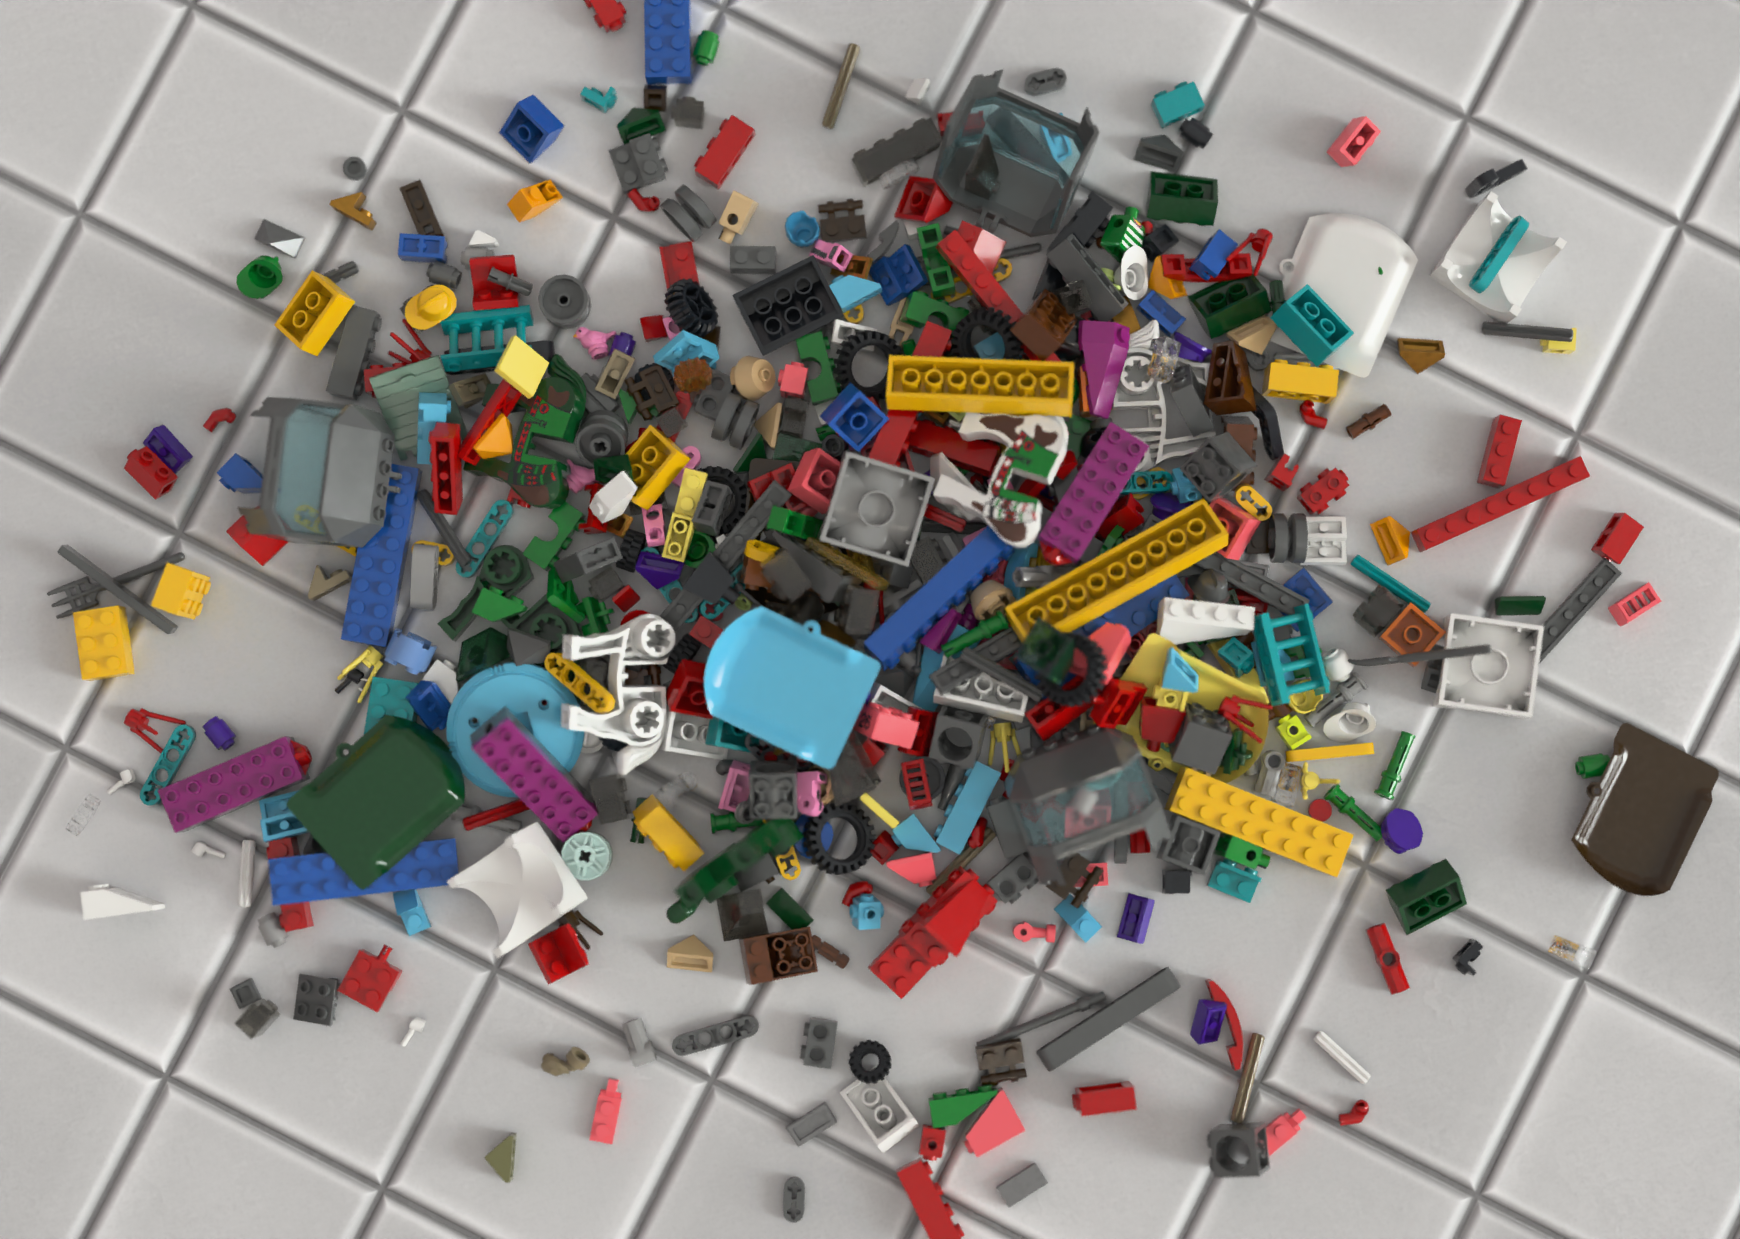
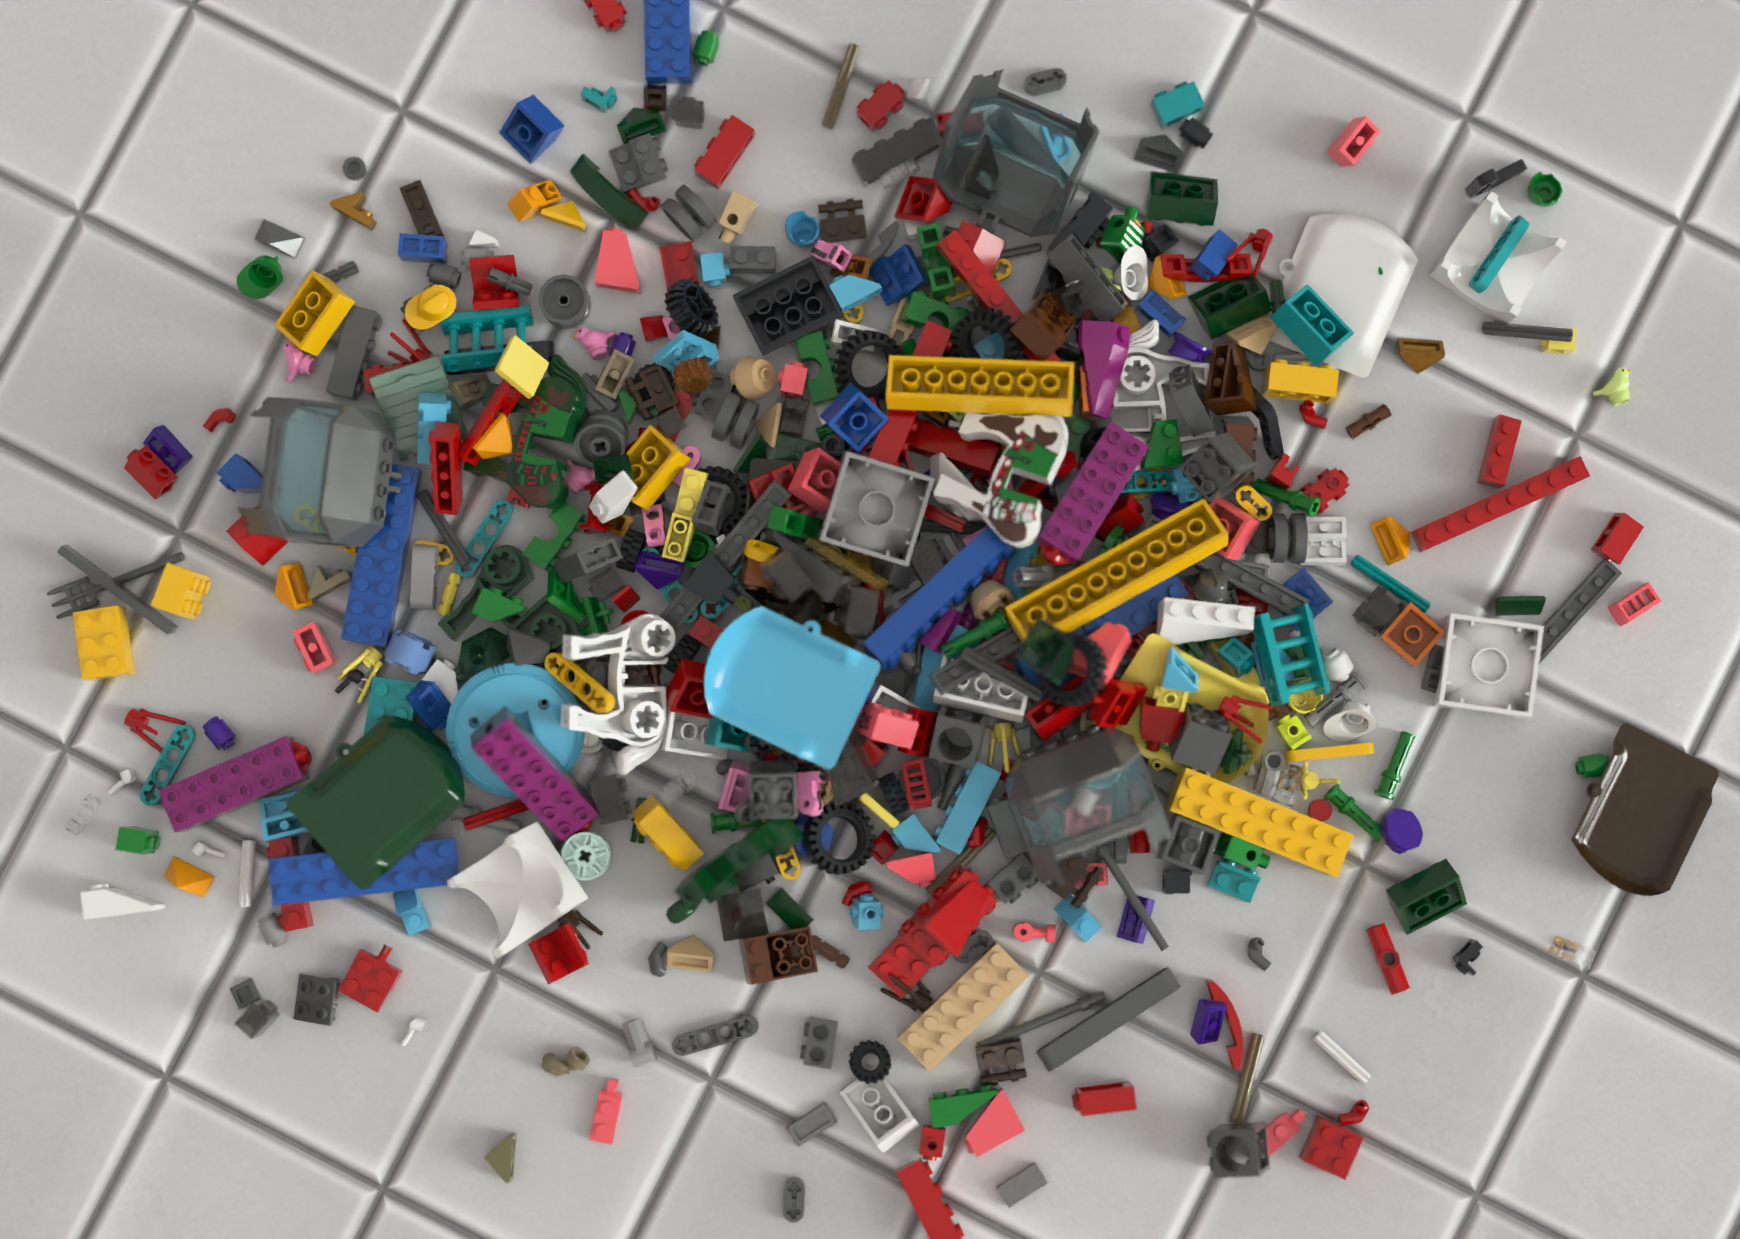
(137, 840): none -> green brick
(188, 877): none -> light orange slope
(292, 587): none -> light orange slope
(298, 361): none -> bright pink animal
(314, 647): none -> coral brick
(449, 594): none -> light yellow axle
(565, 214): none -> yellow slope
(606, 194): none -> dark green slope
(616, 263): none -> coral slope
(655, 962): none -> dark grey arm
(714, 269): none -> medium azure brick
(887, 99): none -> red brick
(893, 793): none -> black wheel
(920, 999): none -> dark brown plant
(962, 1006): none -> tan brick
(977, 950): none -> dark grey beam
(1103, 852): none -> dark grey bar
(1163, 358): clear leg -> none
(1164, 445): none -> green wing
(1255, 953): none -> dark grey arm
(1295, 499): none -> green pin
(1331, 1147): none -> red brick
(1425, 656): dark grey piece -> none
(1544, 190): none -> green hair
(1617, 387): none -> yellowish green animal

